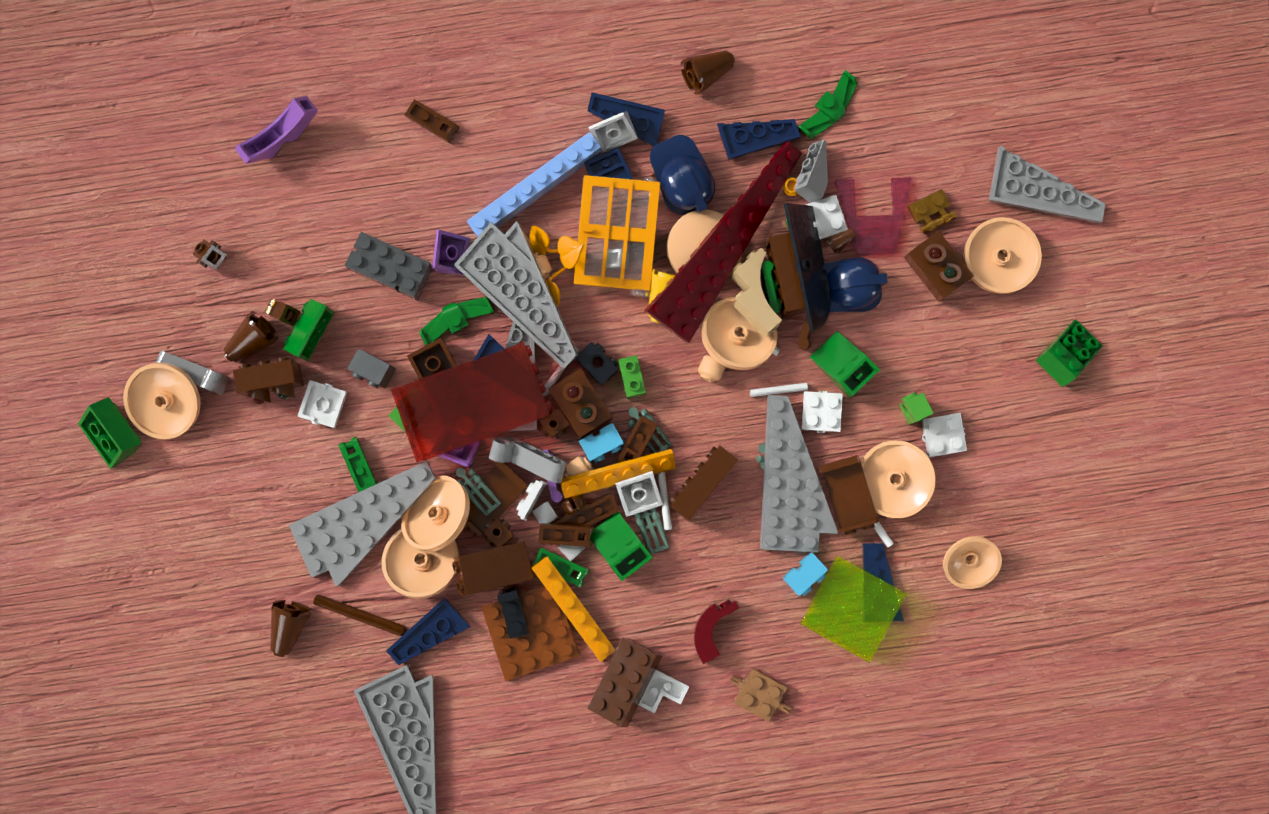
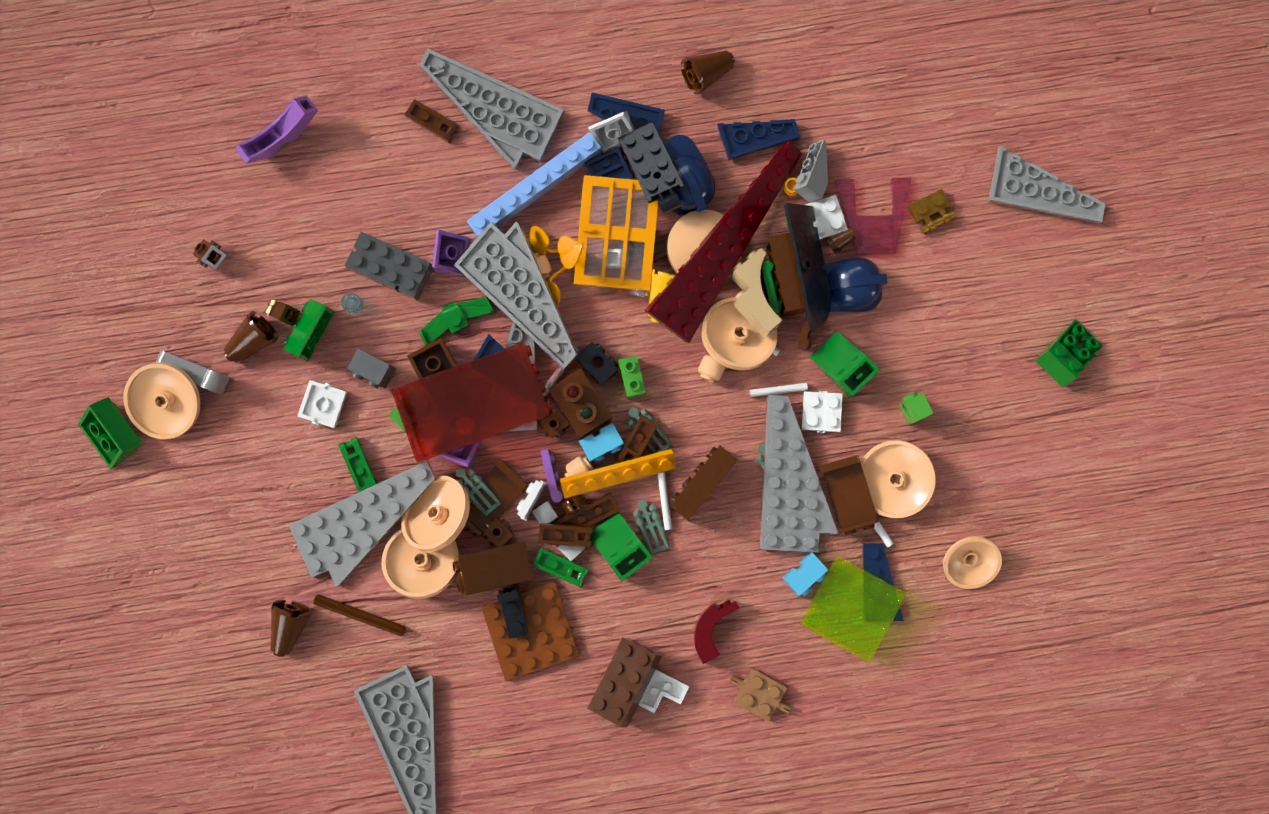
(268, 377): reddish brown piece -> none
(348, 301): none -> clear light blue wheel
(435, 627): dark blue wing -> none
(503, 114): none -> light grey wing
(528, 457): light grey beam -> none
(573, 609): light orange plate -> none
(639, 494): white slope -> none
(647, 158): none -> black hinge
(830, 107): green plate -> none
(938, 266): reddish brown piece -> none
(944, 435): white plate -> none
(1002, 255): light nougat dish -> none

